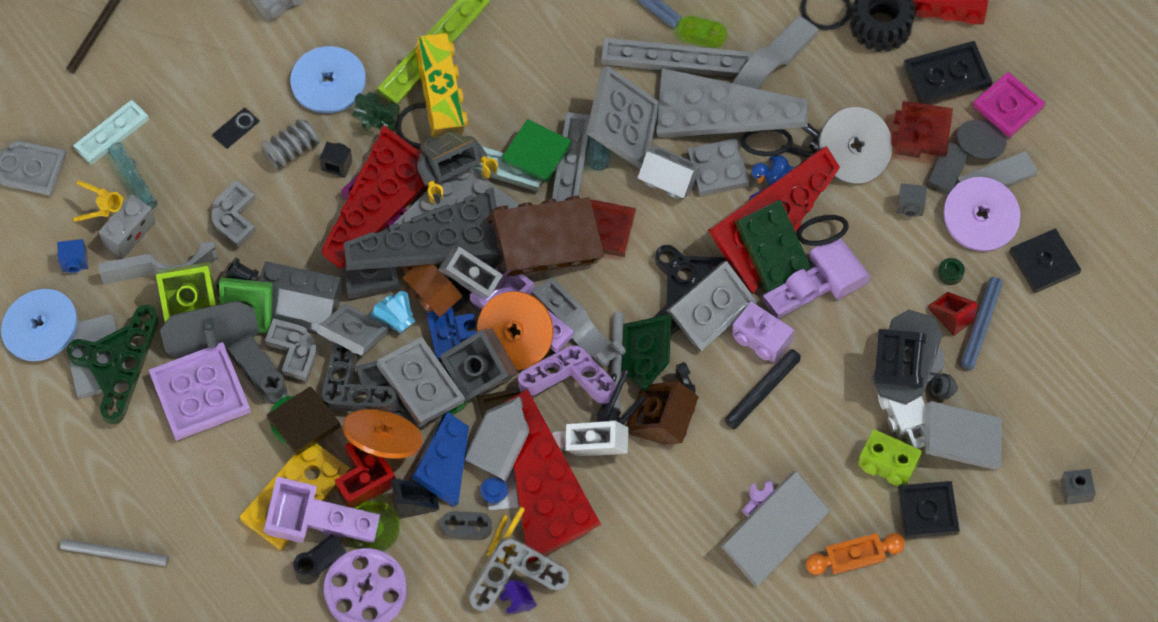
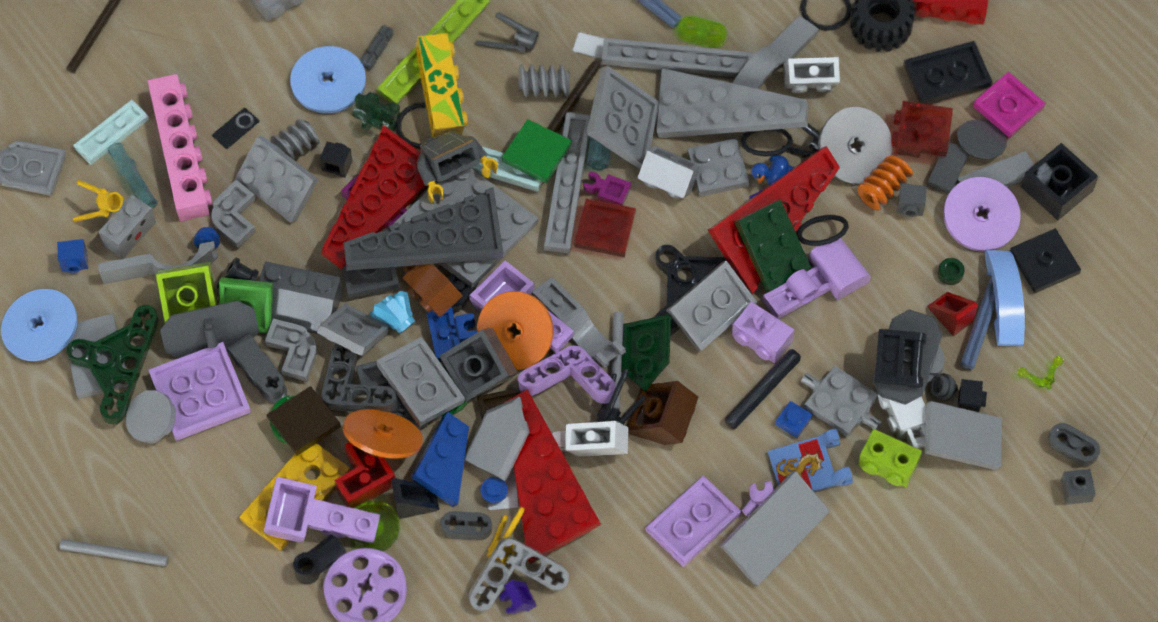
(150, 416): none -> light grey tile
(193, 203): none -> bright pink brick
(206, 235): none -> blue plate
(276, 179): none -> light grey plate
(376, 47): none -> dark grey axle
(470, 272): light grey brick -> none
(524, 36): none -> dark grey plant
(543, 81): none -> light grey piece
(546, 236): reddish brown panel -> none
(574, 96): none -> dark brown bar
(589, 45): none -> white sticker
(610, 190): none -> magenta plate
(681, 375): black tile -> none
(693, 521): none -> lavender tile
(793, 419): none -> blue plate
(811, 73): none -> white brick
(811, 462): none -> medium blue flag
(841, 401): none -> light grey plate
(855, 553): orange plate -> none
(884, 181): none -> orange piece
(928, 509): black plate -> none
(971, 395): none -> black plate
(1008, 297): none -> light blue slope
(1046, 381): none -> clear neon green piece
(1059, 181): none -> black brick
(1075, 443): none -> dark grey plate

